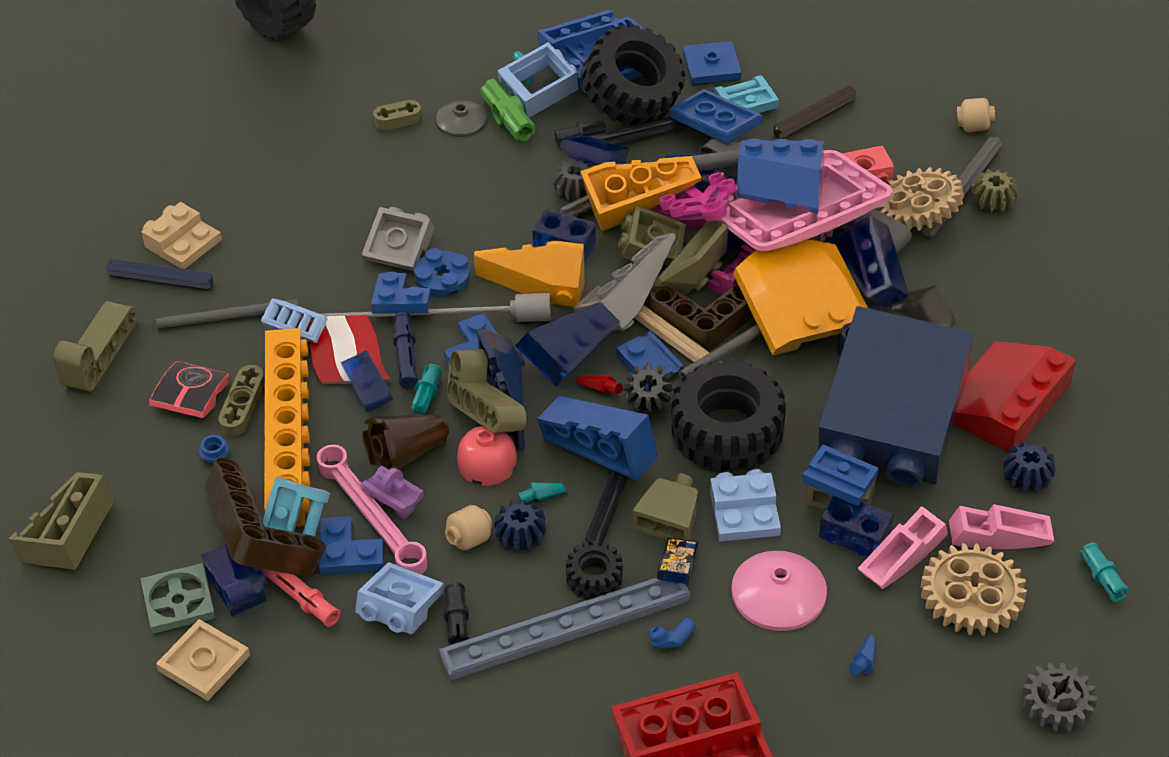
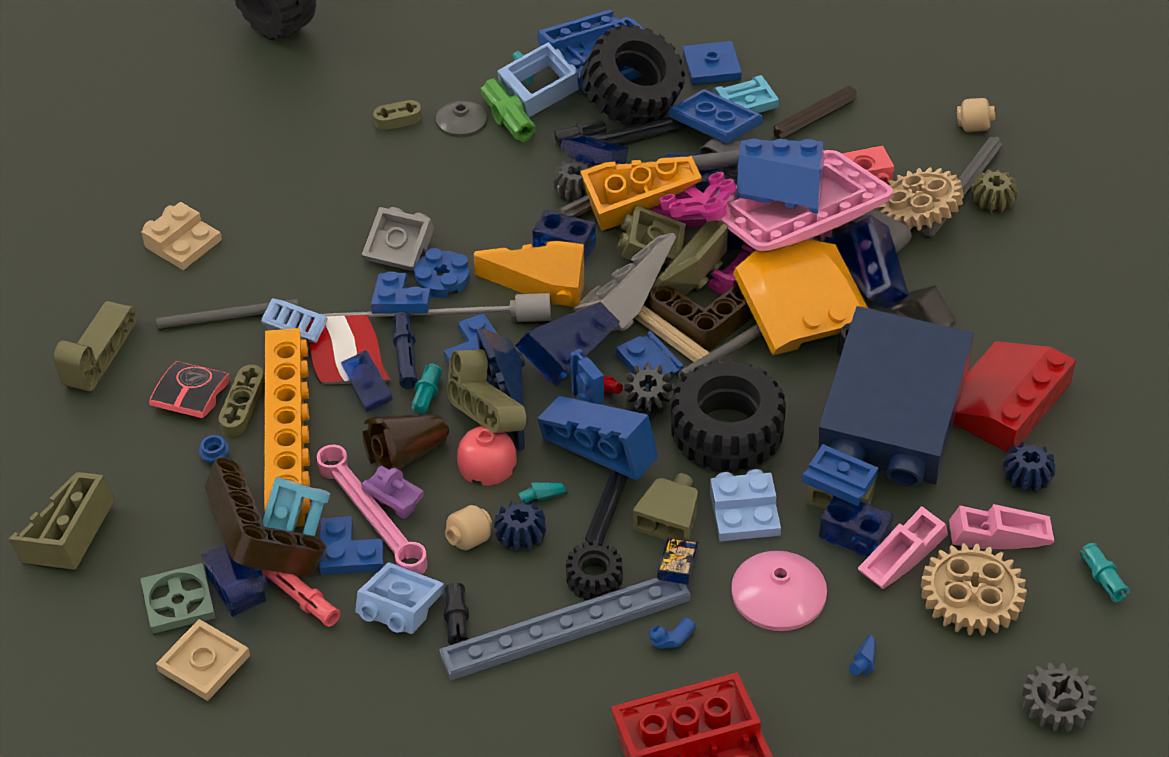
(160, 274): dark blue axle -> none
(586, 379): none -> blue plate

